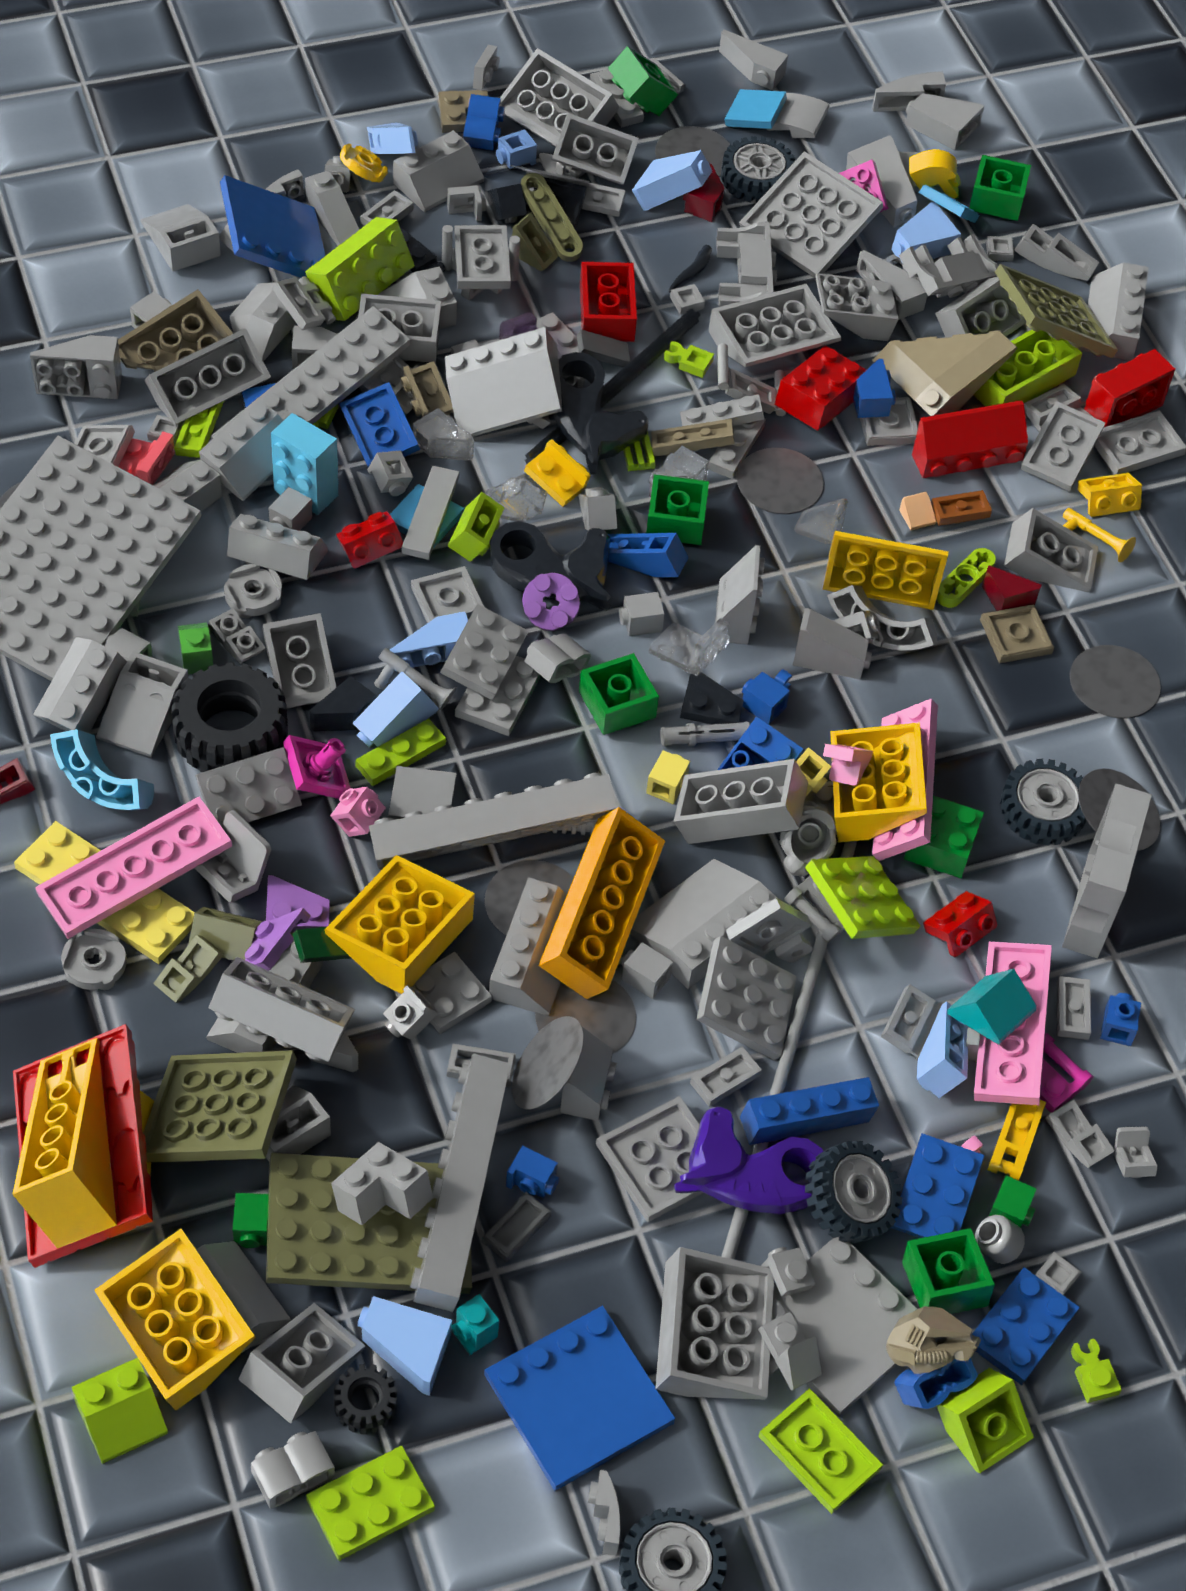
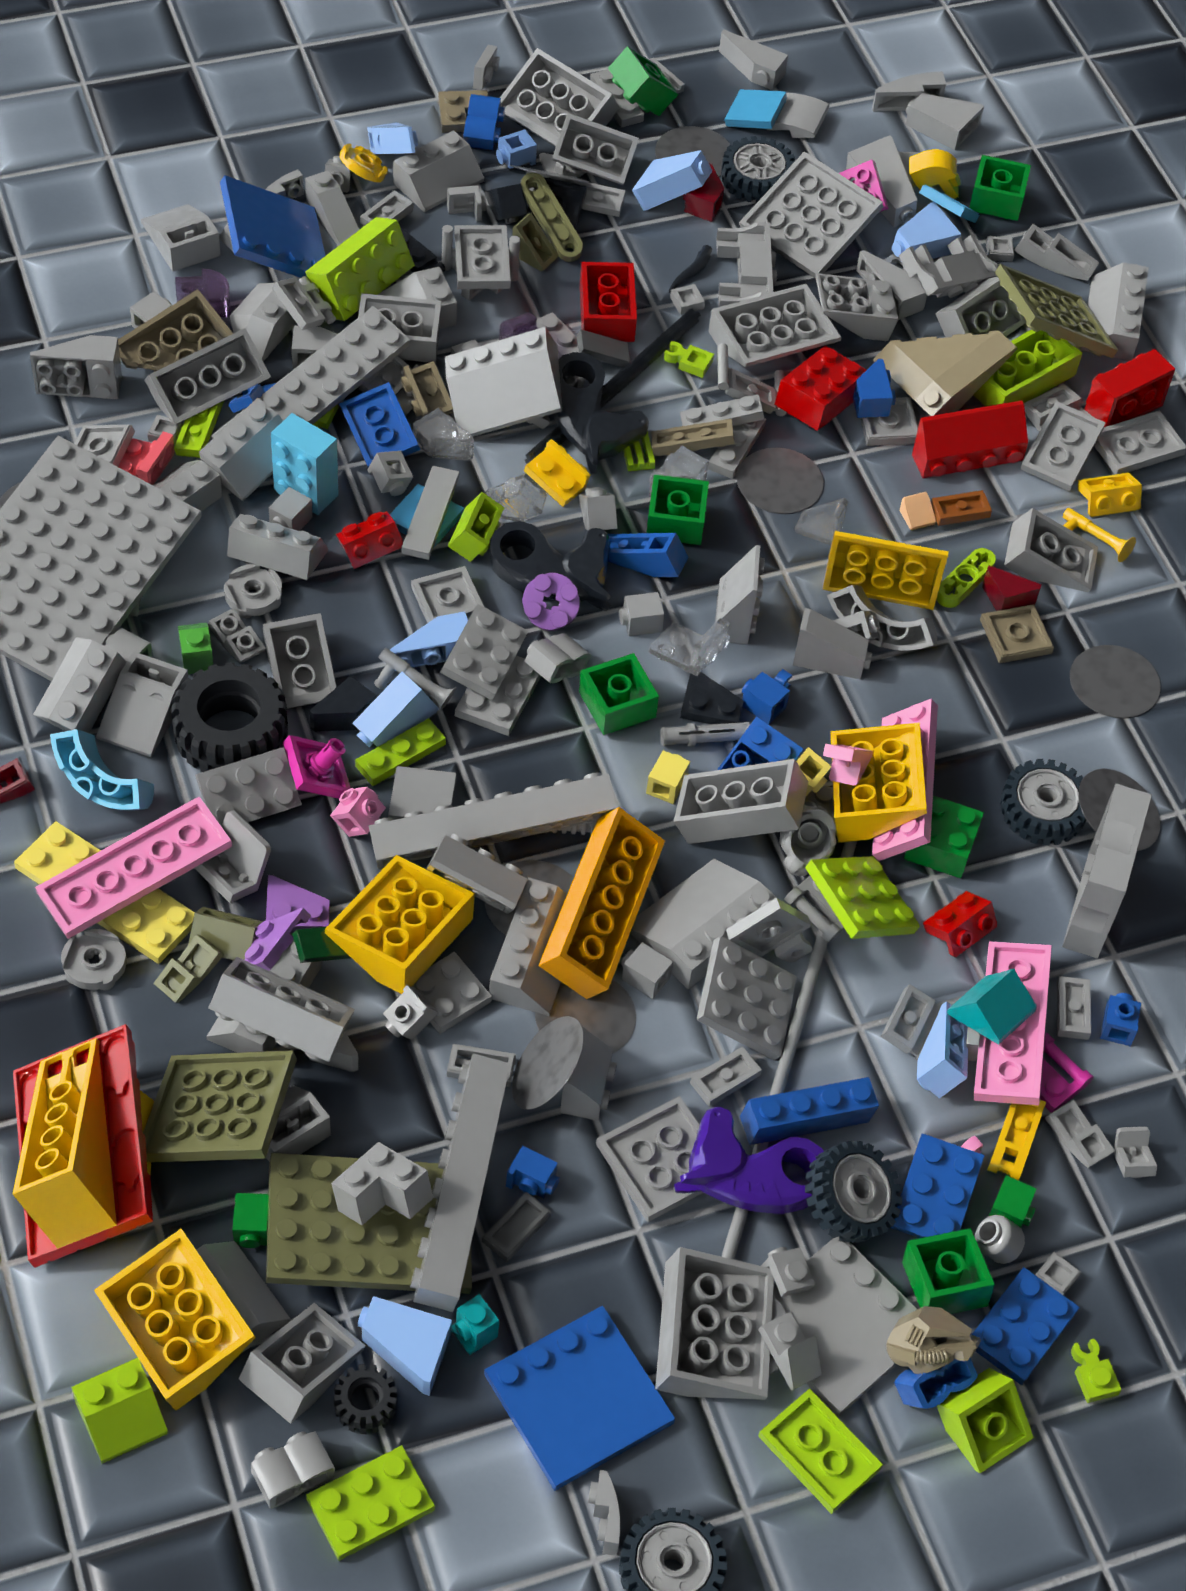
(211, 285): none -> clear purple brick
(243, 402): none -> blue tile
(478, 873): none -> light grey slope

